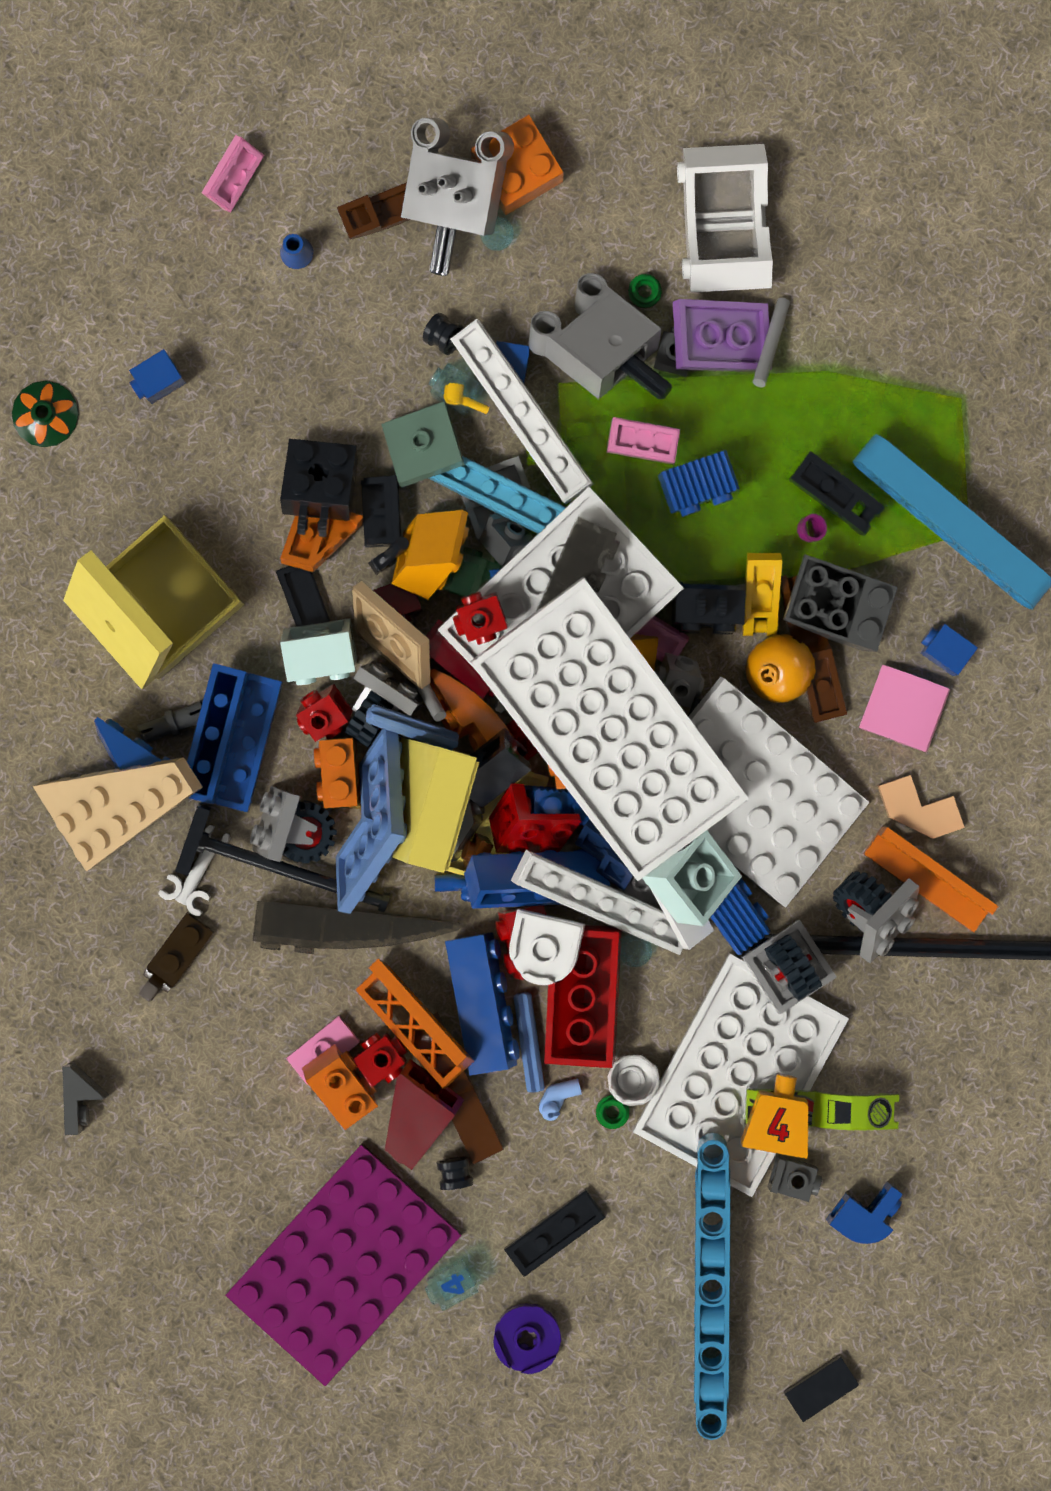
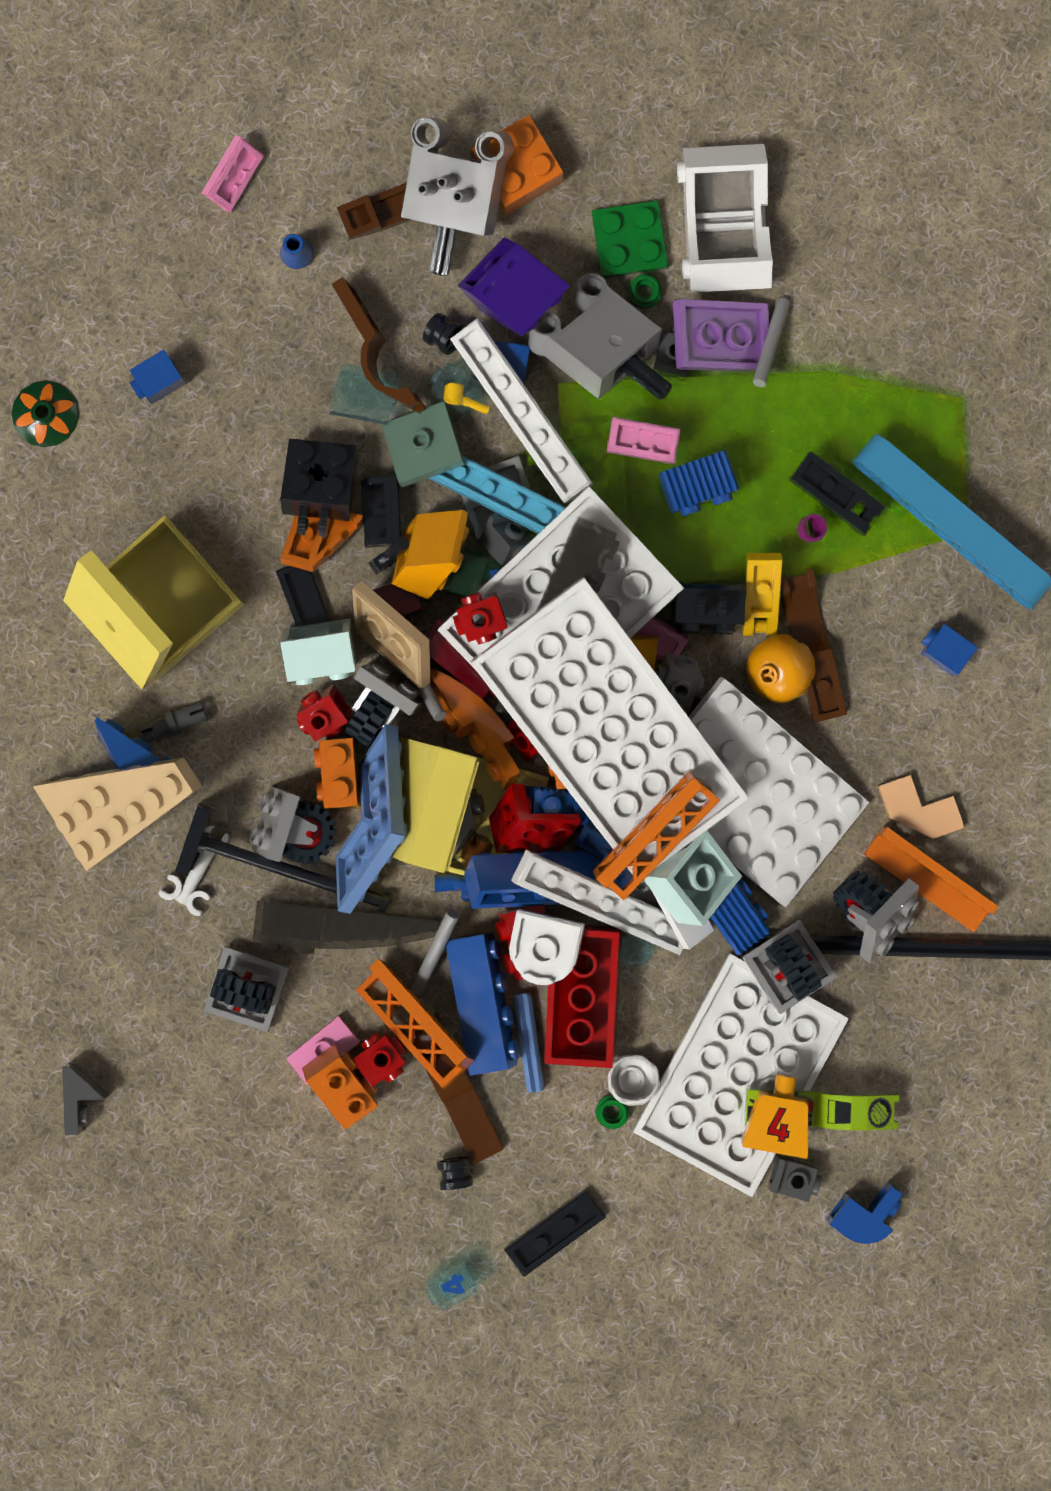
(175, 956): dark brown hinge -> none
(232, 736): blue brick -> none
(246, 988): none -> plate
(343, 1264): magenta plate -> none
(358, 399): none -> clear light blue piece
(372, 344): none -> reddish brown piece
(412, 727): medium blue axle -> none
(418, 1114): dark red slope -> none
(434, 952): none -> light grey bar
(499, 766): black hinge -> none
(502, 235): clear light blue plate -> none
(513, 287): none -> dark purple slope
(520, 1356): dark purple plate -> none
(555, 1096): light blue arm -> none
(629, 239): none -> green plate
(650, 830): none -> orange fence
(712, 1308): dark azure beam -> none
(821, 1388): black tile -> none
(840, 604): dark grey slope -> none
(904, 708): bright pink slope -> none

